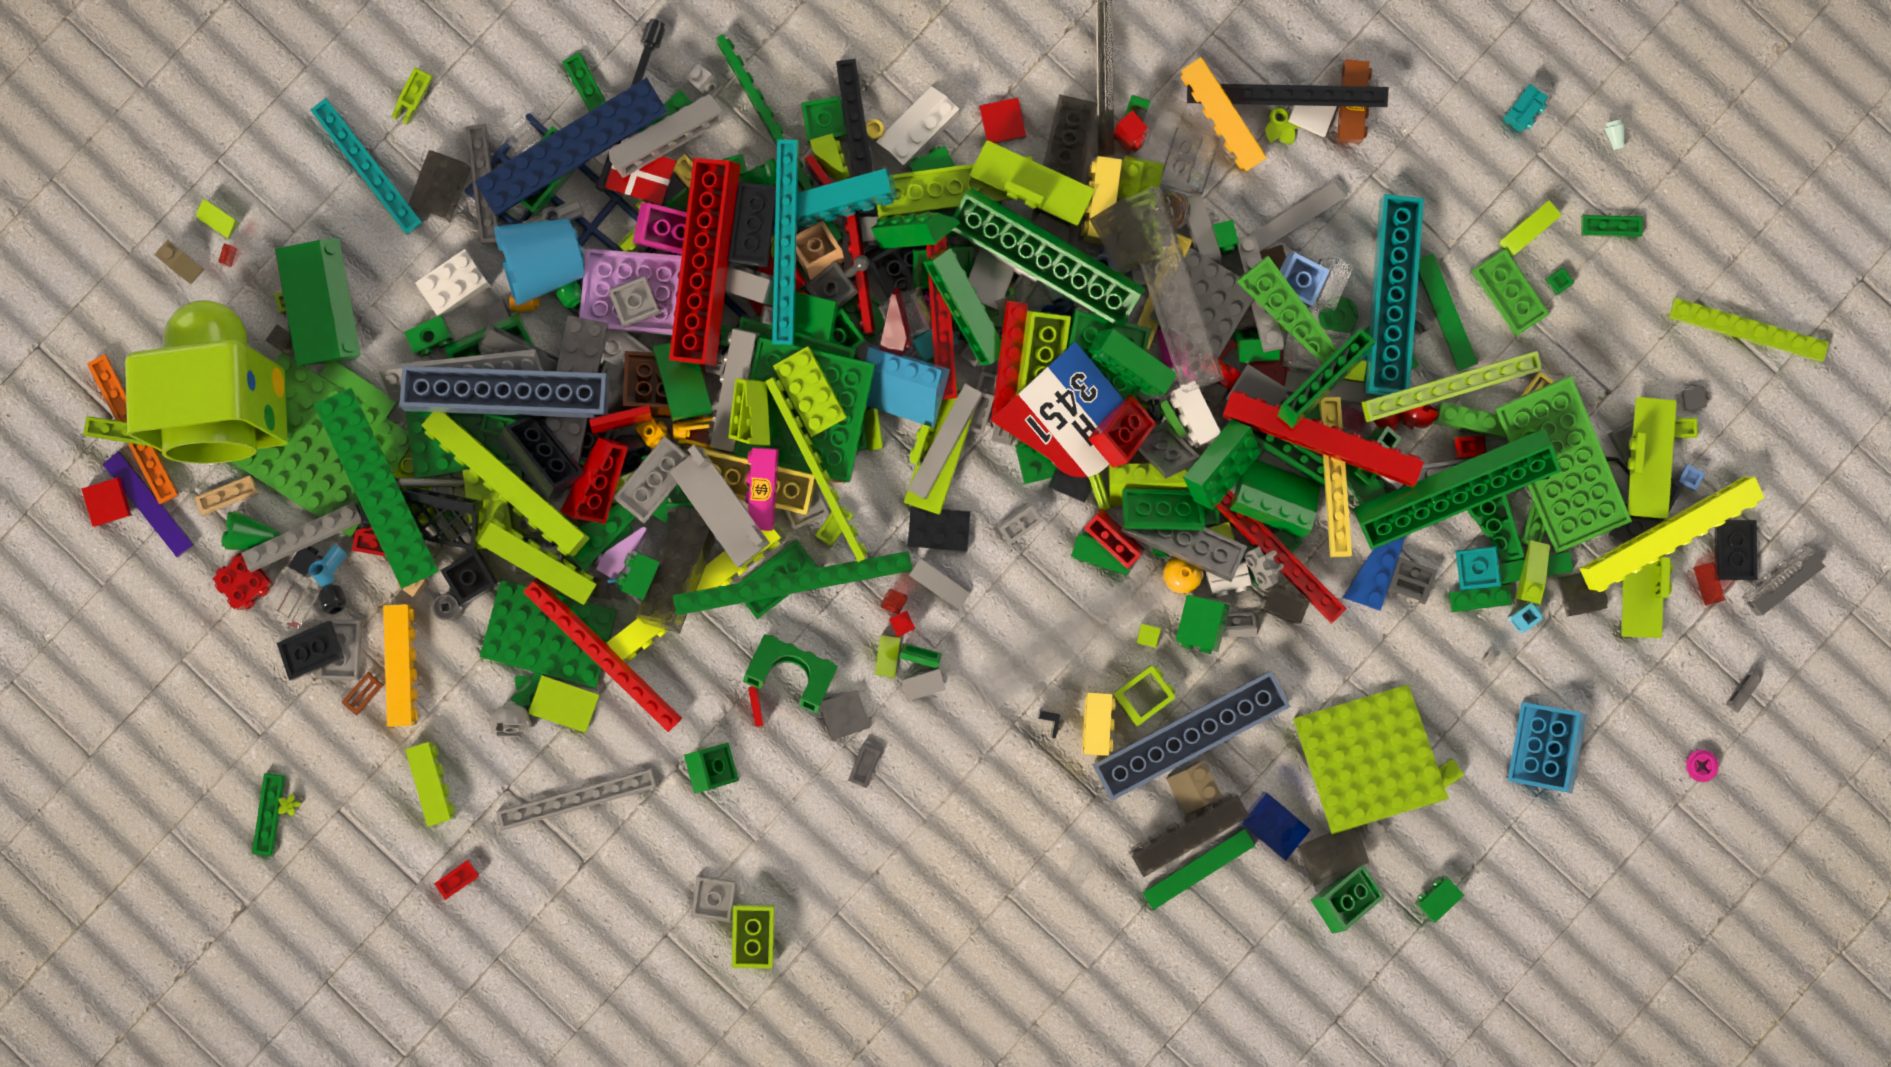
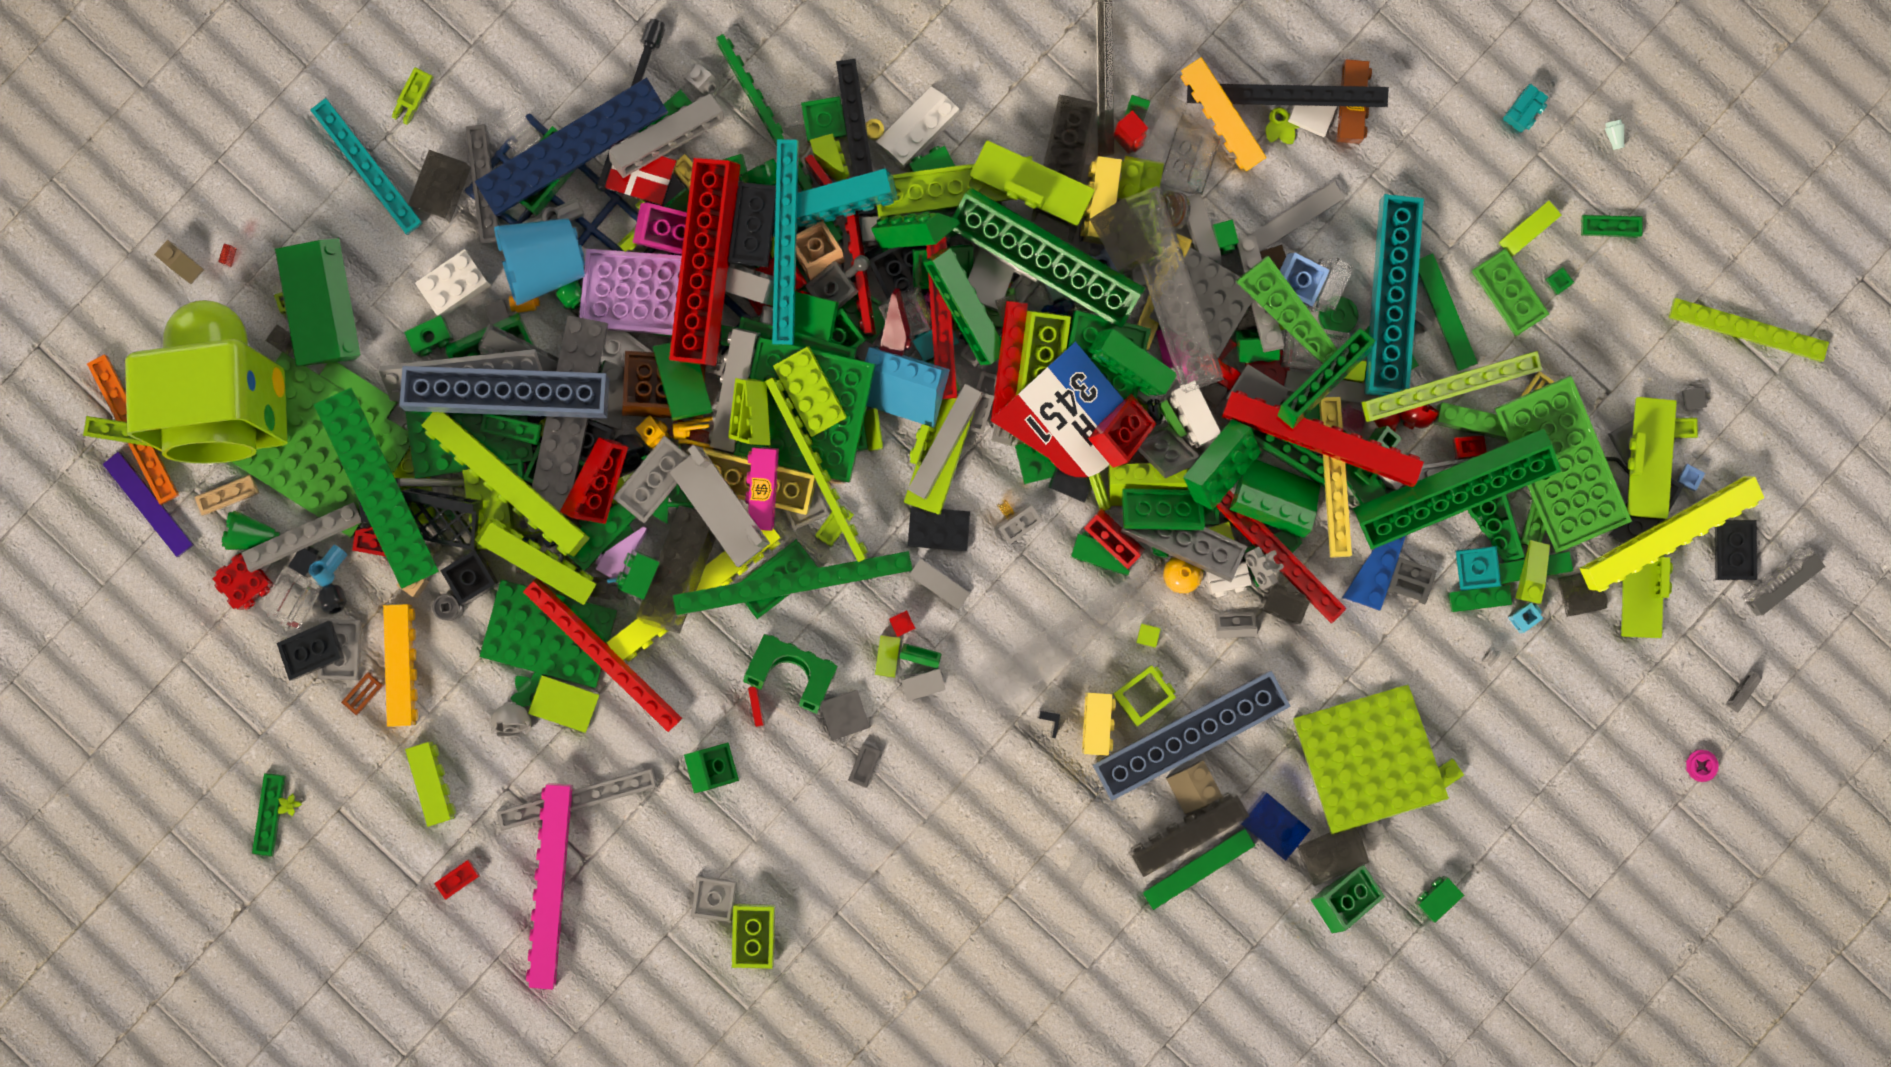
(106, 502): red tile -> none
(216, 218): lime slope -> none
(540, 456): black slope -> none
(550, 886): none -> dark pink brick
(584, 81): green tile -> none
(620, 419): red tile -> none
(634, 301): light grey tile -> none
(894, 601): clear red tile -> none
(1002, 121): red tile -> none
(1005, 509): none -> clear yellow bush
(1202, 624): green brick -> none
(1547, 747): dark azure slope -> none
(1709, 583): clear red tile -> none

